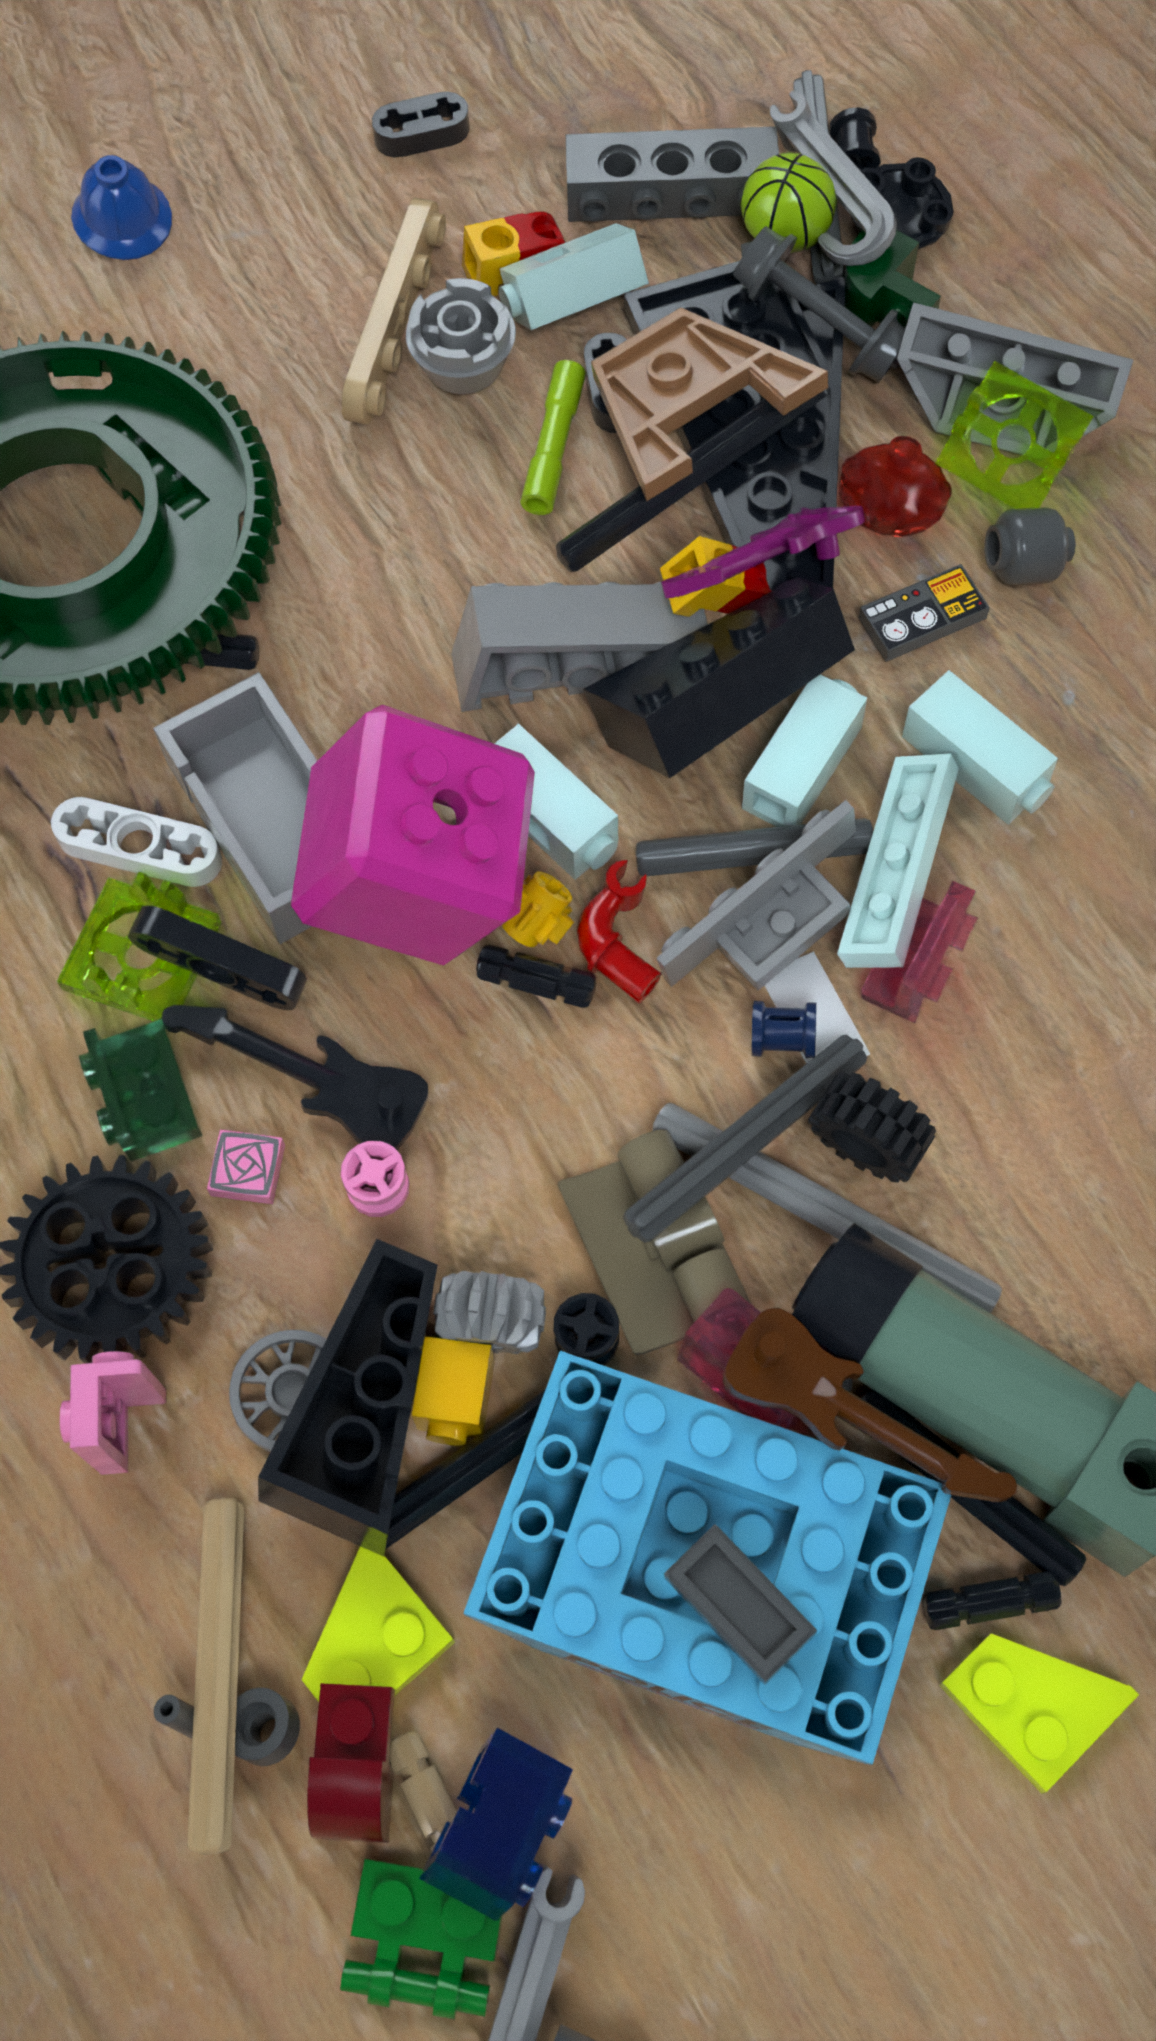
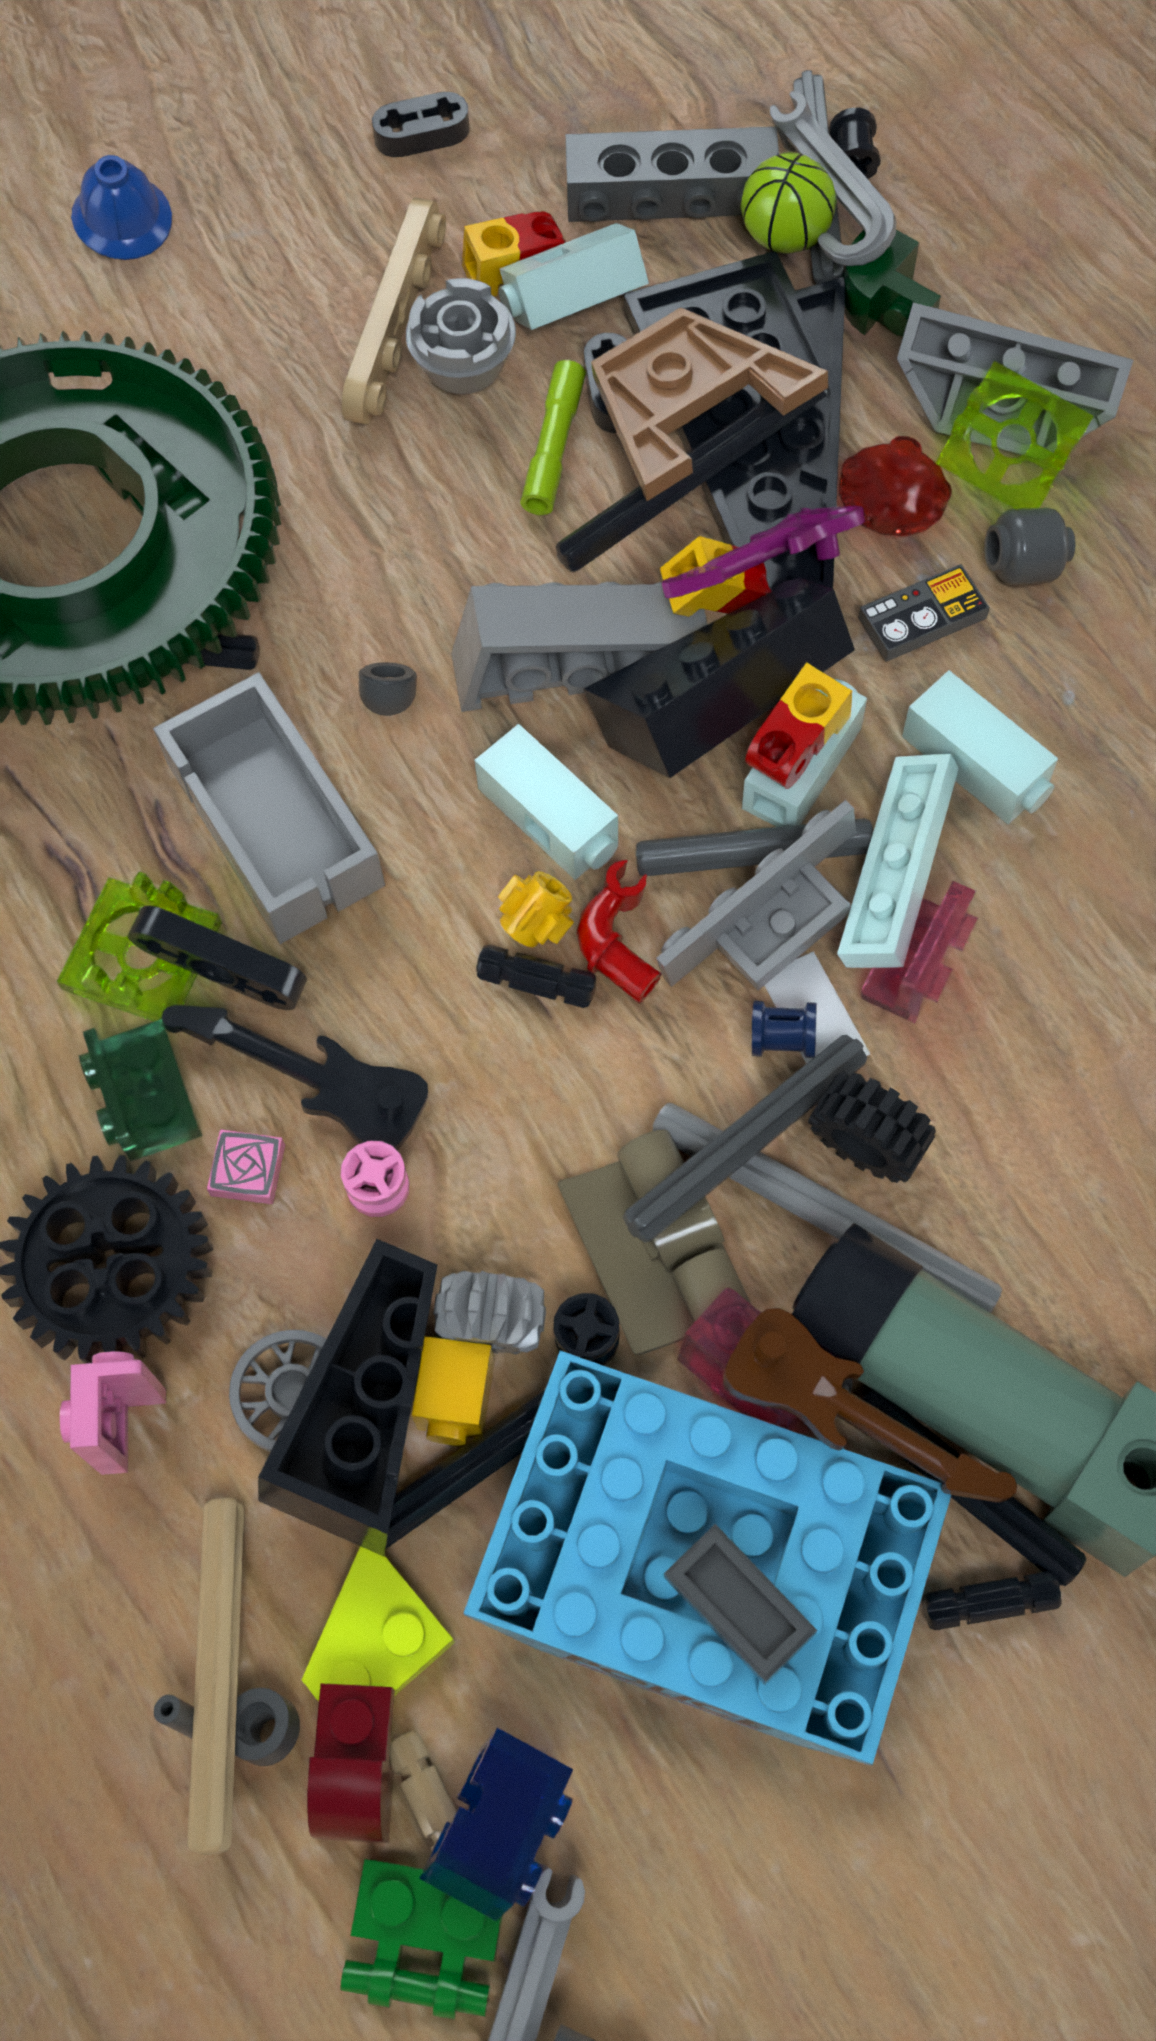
(120, 821): white beam -> none
(381, 858): dark pink plate -> none
(387, 695): none -> dark grey piece
(765, 262): dark grey piece -> none
(799, 726): none -> leg
(916, 198): black dish -> none
(1035, 1705): neon yellow wing -> none

